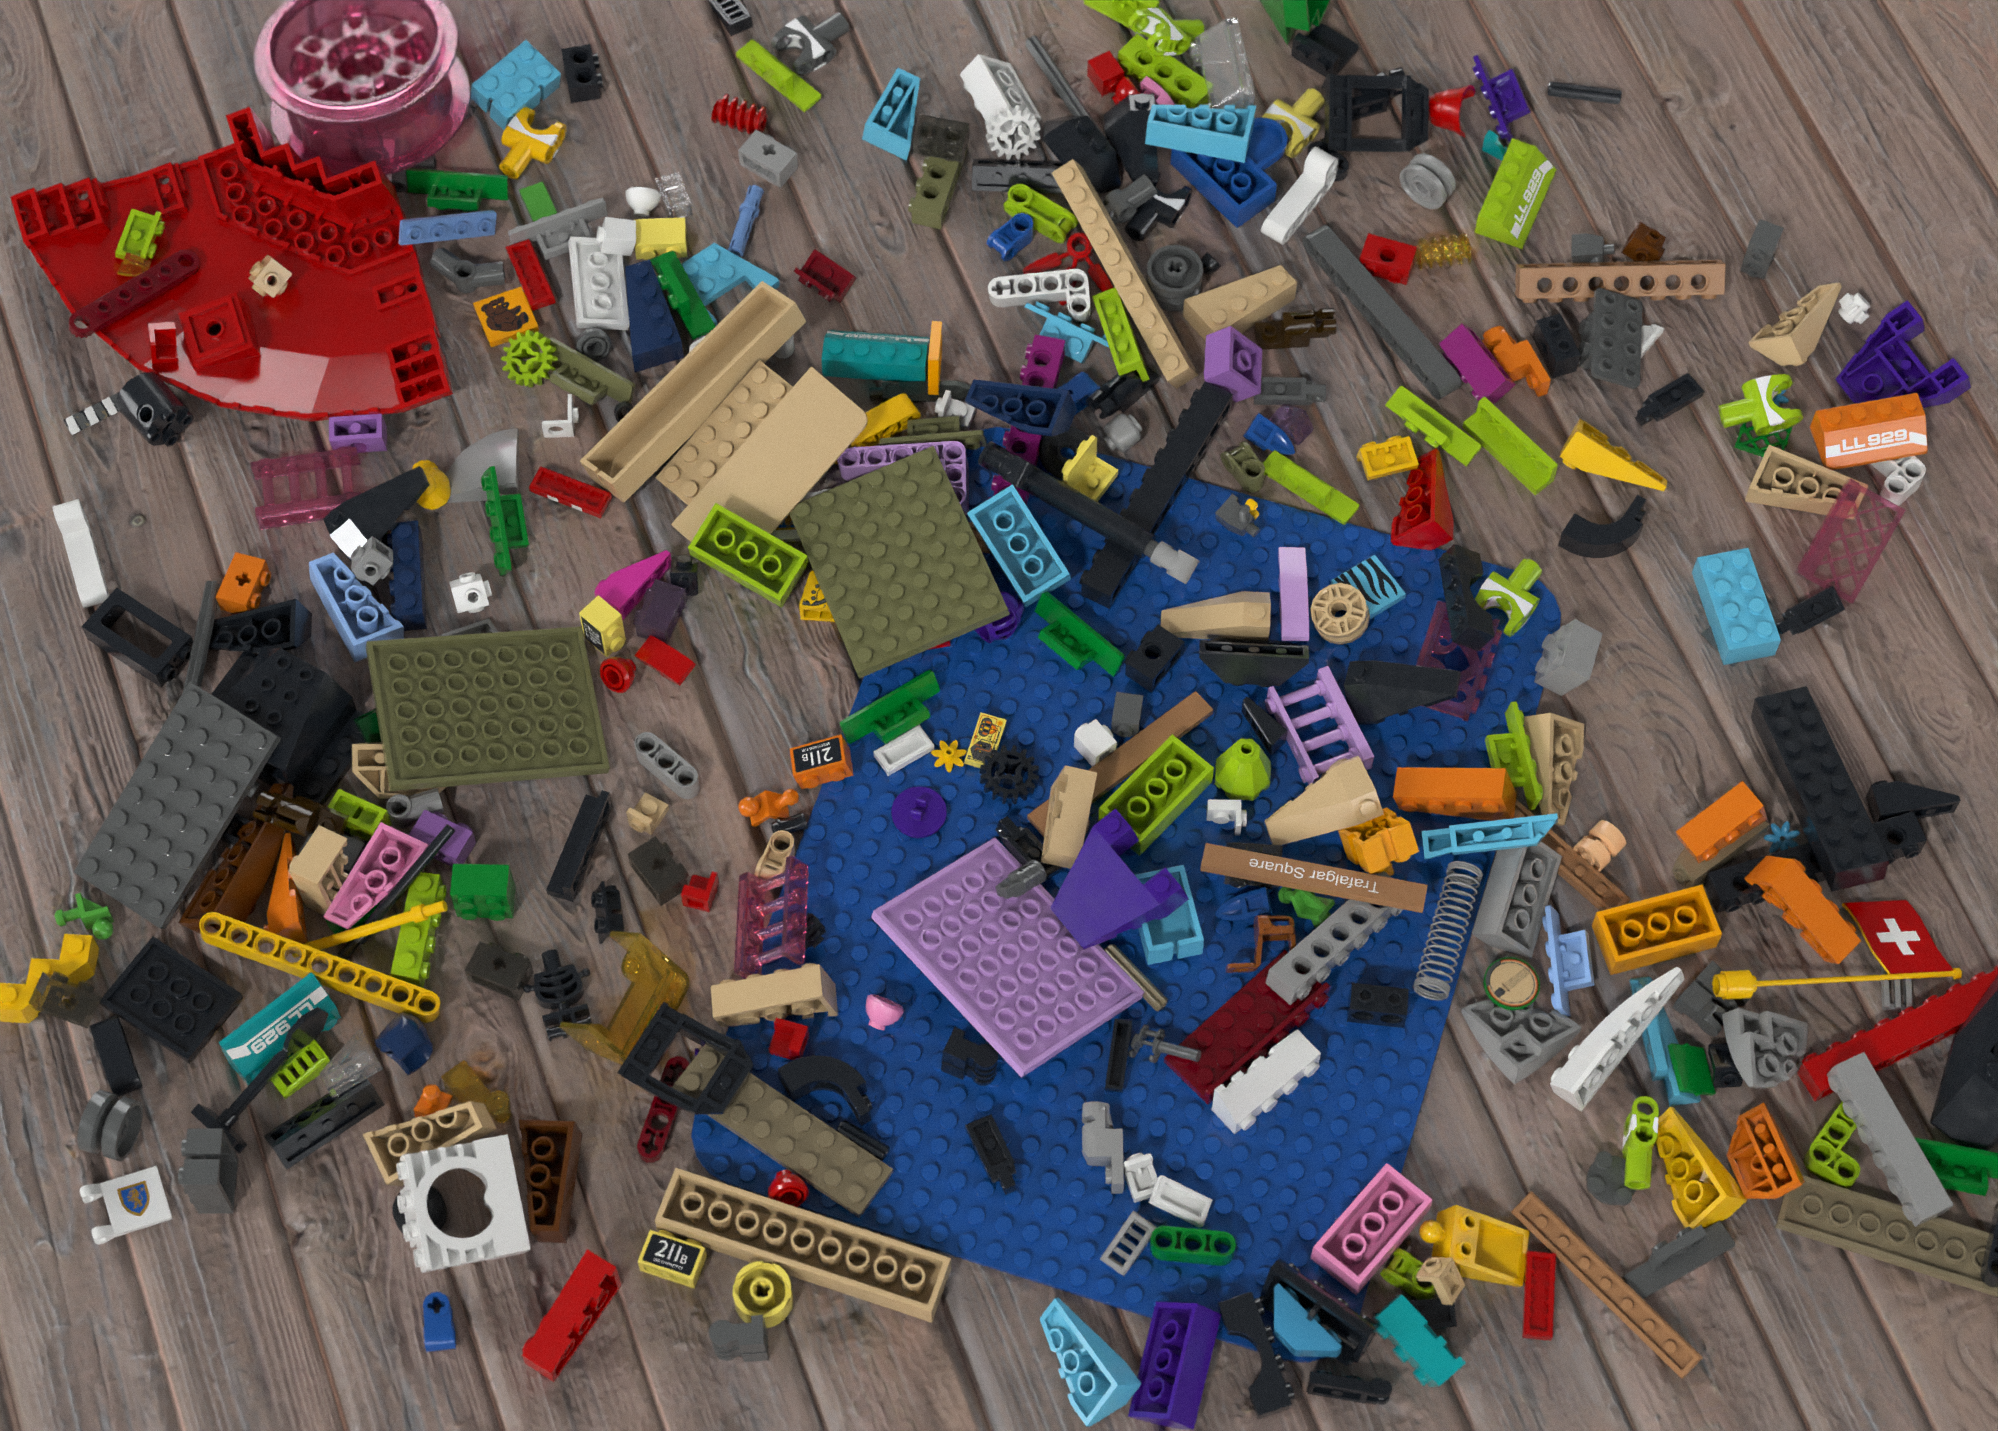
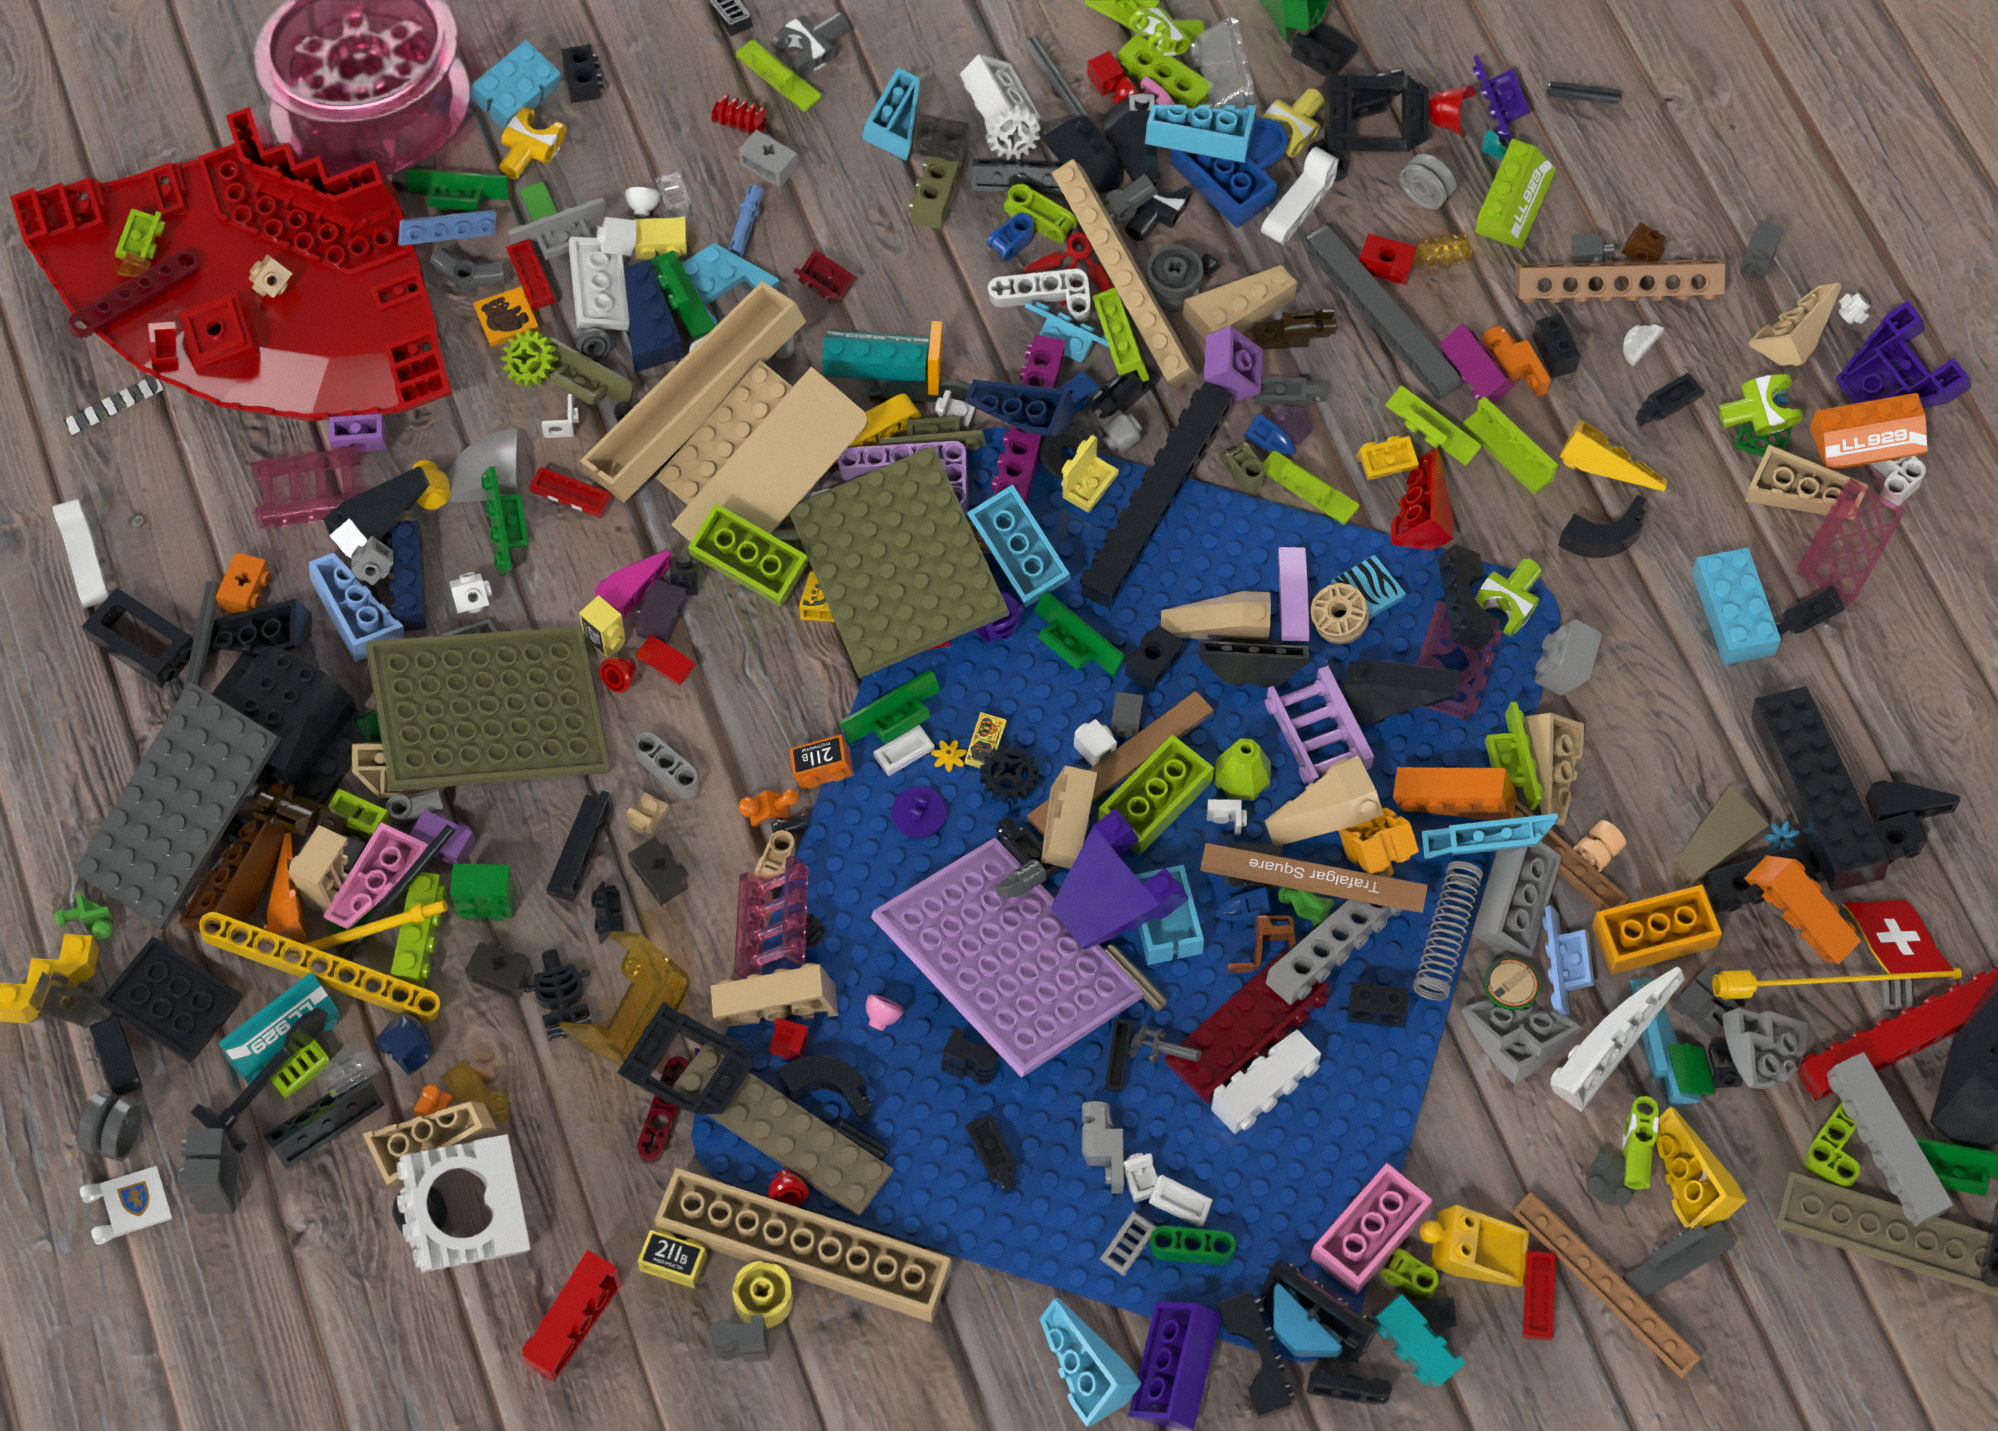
(153, 409): black cylinder -> none
(438, 1327): blue piece -> none
(550, 1174): reddish brown wedge -> none
(700, 892): red panel -> none
(1086, 511): black piece -> none
(1238, 517): dark grey piece -> none
(1266, 728): black slope -> none
(1444, 1277): tan bracket -> none
(1612, 339): dark grey bracket -> none
(1722, 823): orange wedge -> none
(1762, 1156): orange wedge -> none

